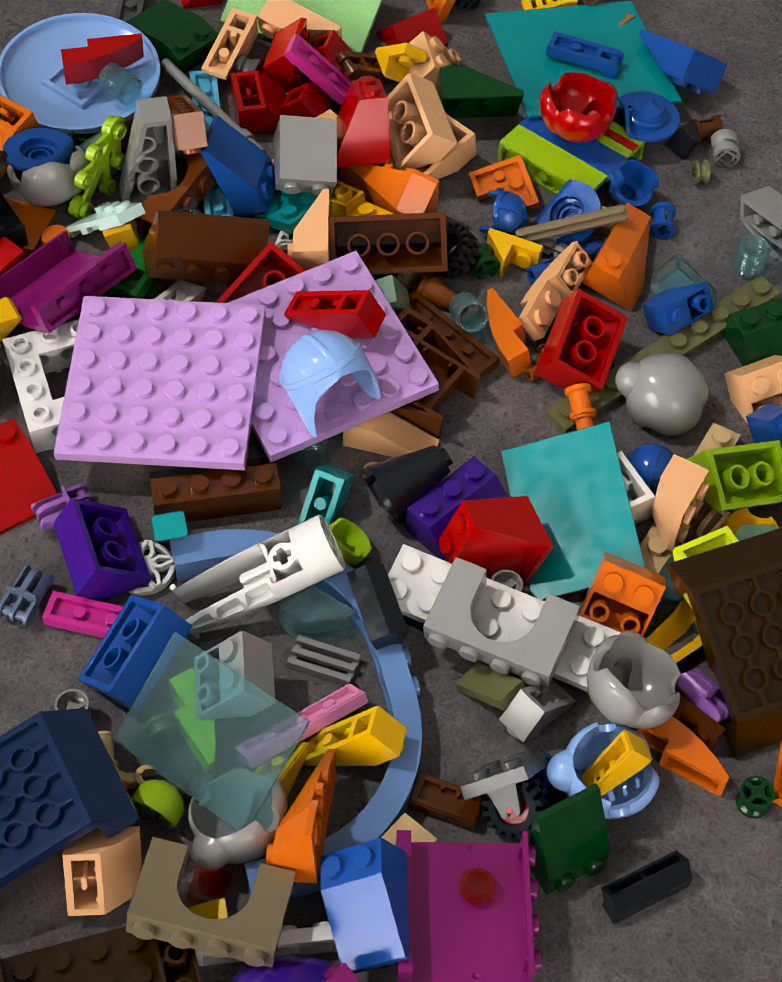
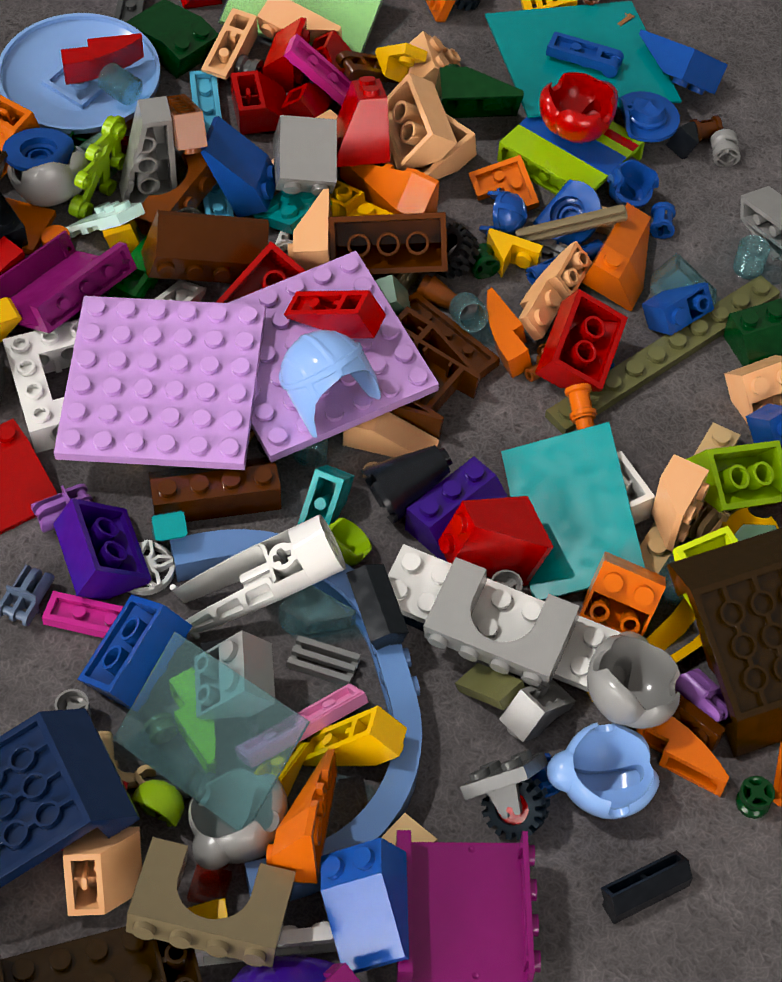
(203, 99): light grey bar -> none
(411, 27): red slope -> none
(445, 801): reddish brown plate -> none
(477, 886): clear red plate -> none
(570, 840): dark green slope -> none
(618, 762): yellow slope -> none
(650, 463): blue cap -> none
(663, 392): light grey piece -> none
(700, 171): olive bush -> none

